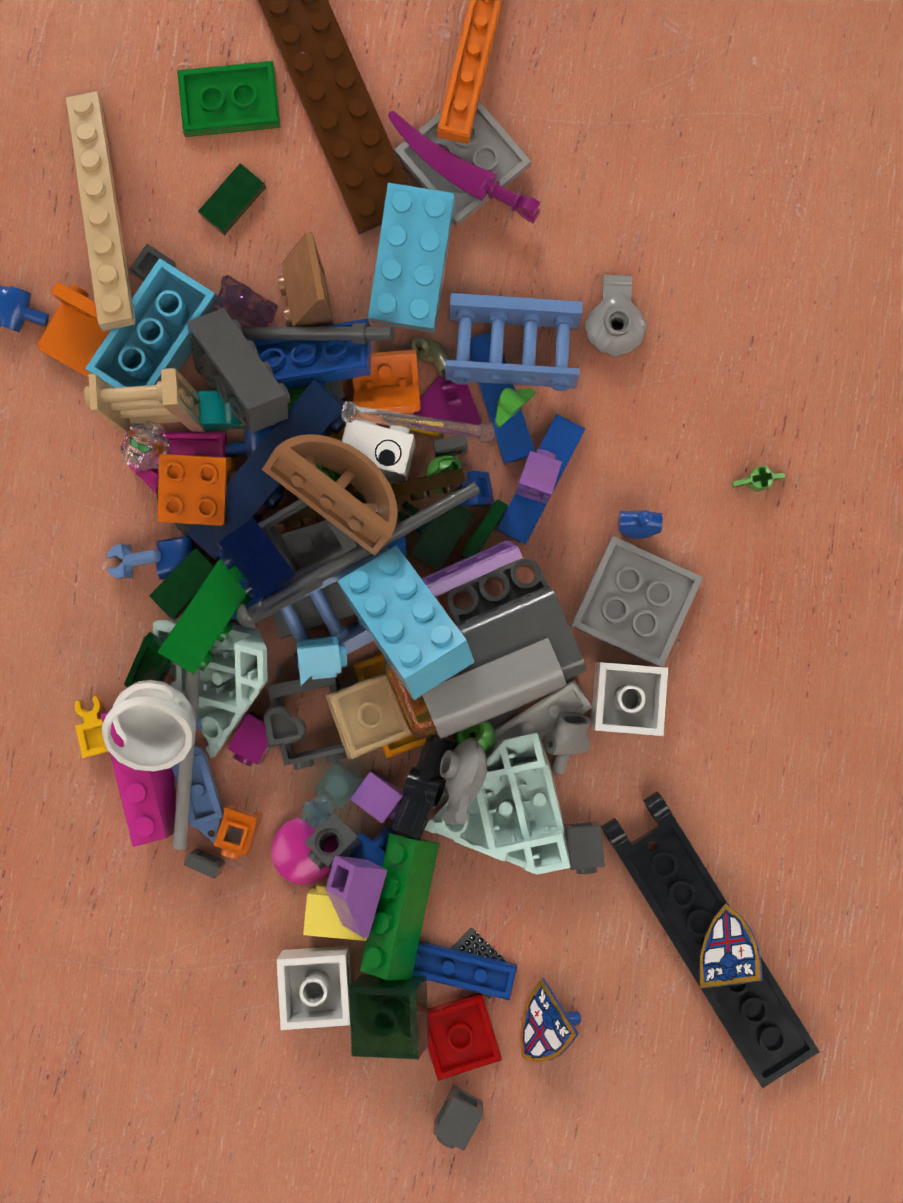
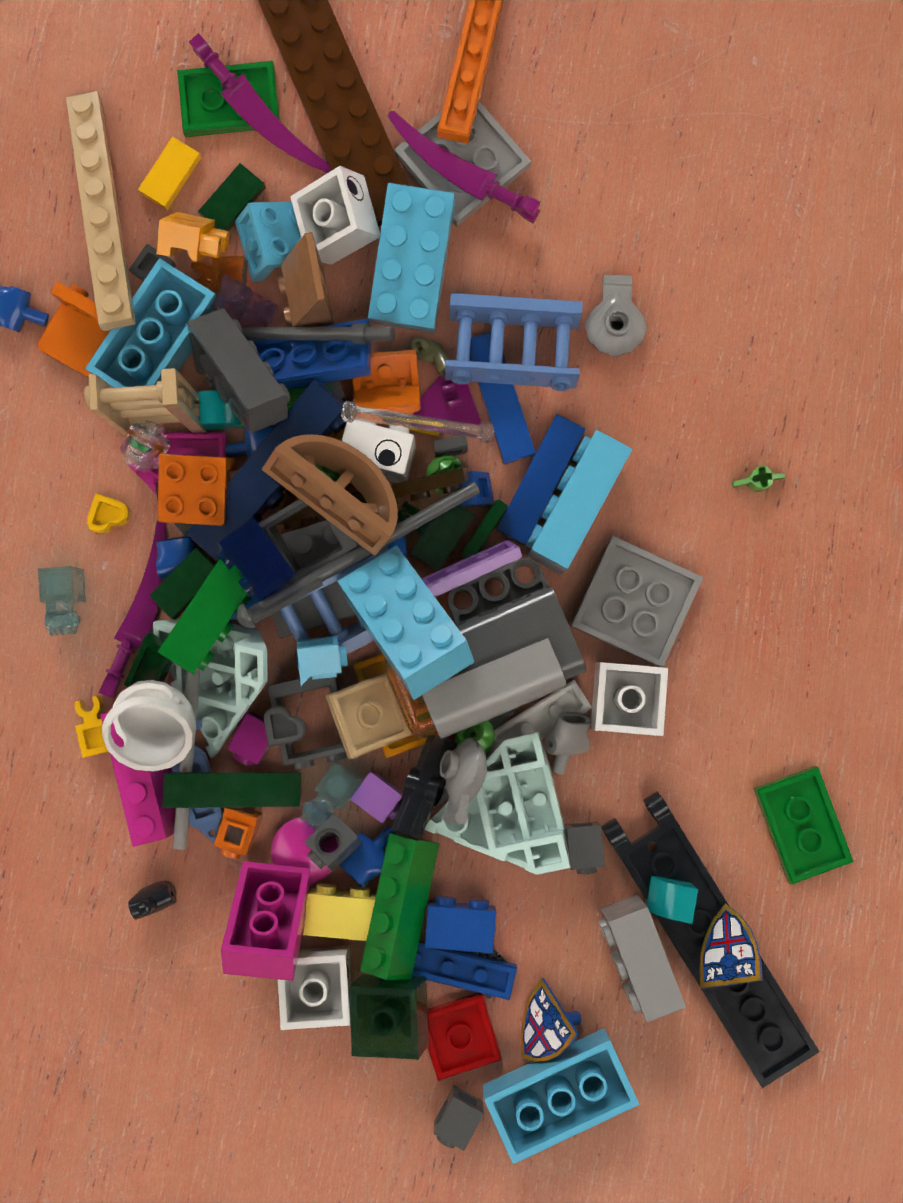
(60, 590): none -> clear light blue brick
(106, 514): none -> yellow tile
(130, 559): medium blue bar -> none
(138, 619): none -> magenta sword
(152, 899): none -> black piece
(169, 173): none -> yellow tile
(193, 234): none -> light orange hips
(205, 863): dark grey tile -> none
(227, 265): none -> clear orange plate
(231, 789): none -> dark green tile
(253, 110): none -> magenta sword
(266, 921): none -> dark pink brick
(267, 236): none -> medium azure bracket
(336, 213): none -> white brick
(355, 892): medium lavender slope -> none
(460, 925): none -> blue brick
(511, 403): bright green piece -> none
(539, 476): medium lavender slope -> none
(559, 1096): none -> medium azure brick
(582, 496): none -> medium azure brick
(639, 523): blue piece -> none
(640, 958): none -> light grey brick
(672, 899): none -> teal brick
(803, 825): none -> green tile

